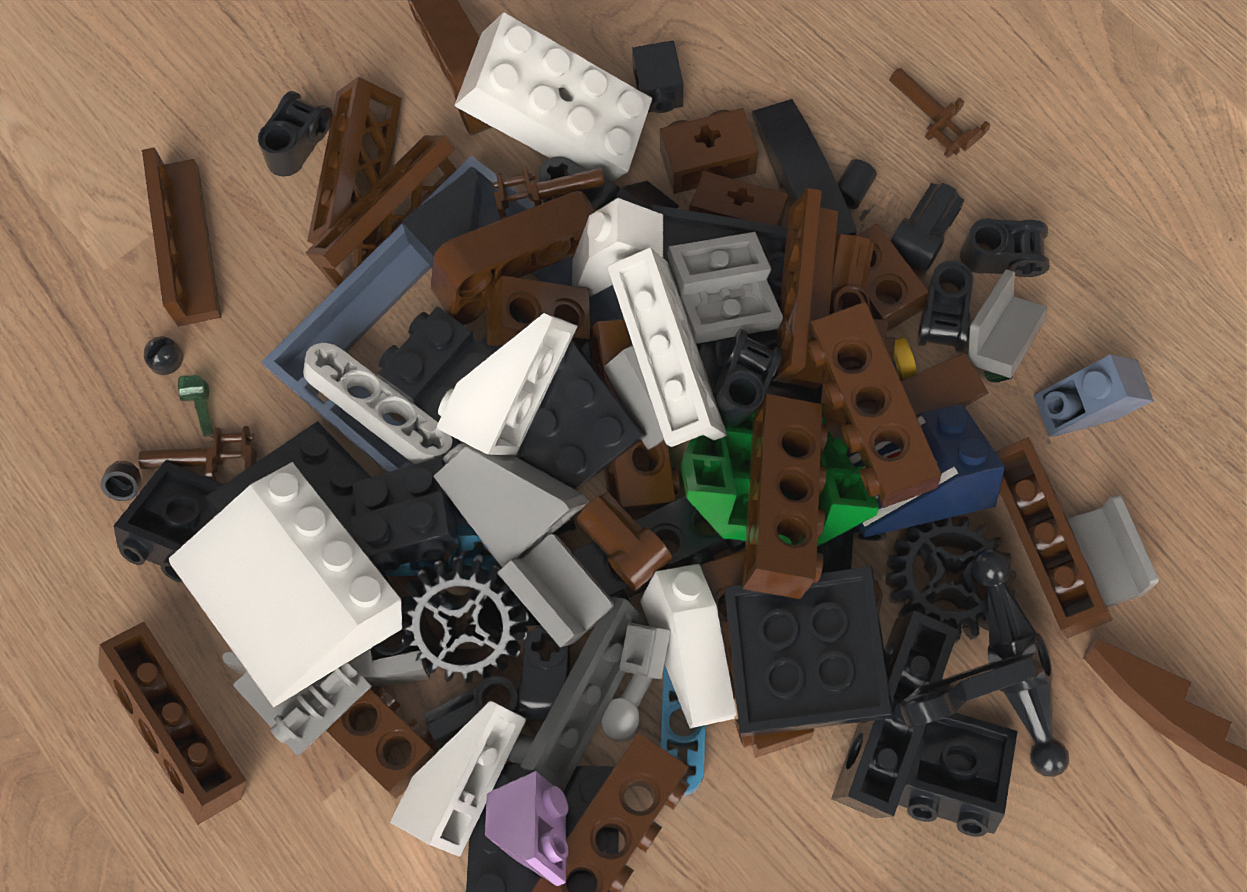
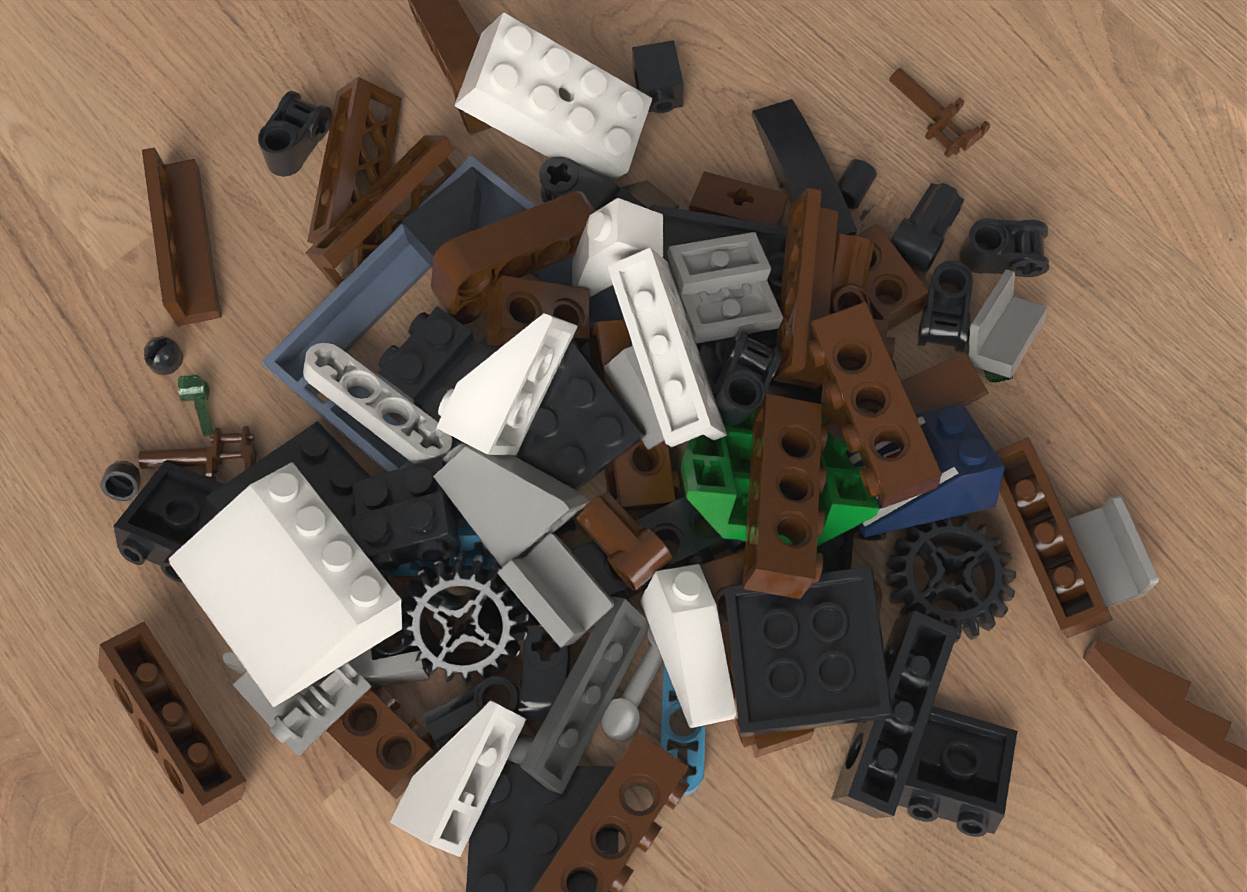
(530, 825): lavender slope -> none
(543, 189): reddish brown piece -> none
(644, 650): light grey tile -> none
(708, 144): reddish brown brick -> none
(904, 359): yellow tile -> none
(1016, 666): black piece -> none
(1094, 395): sand blue slope -> none

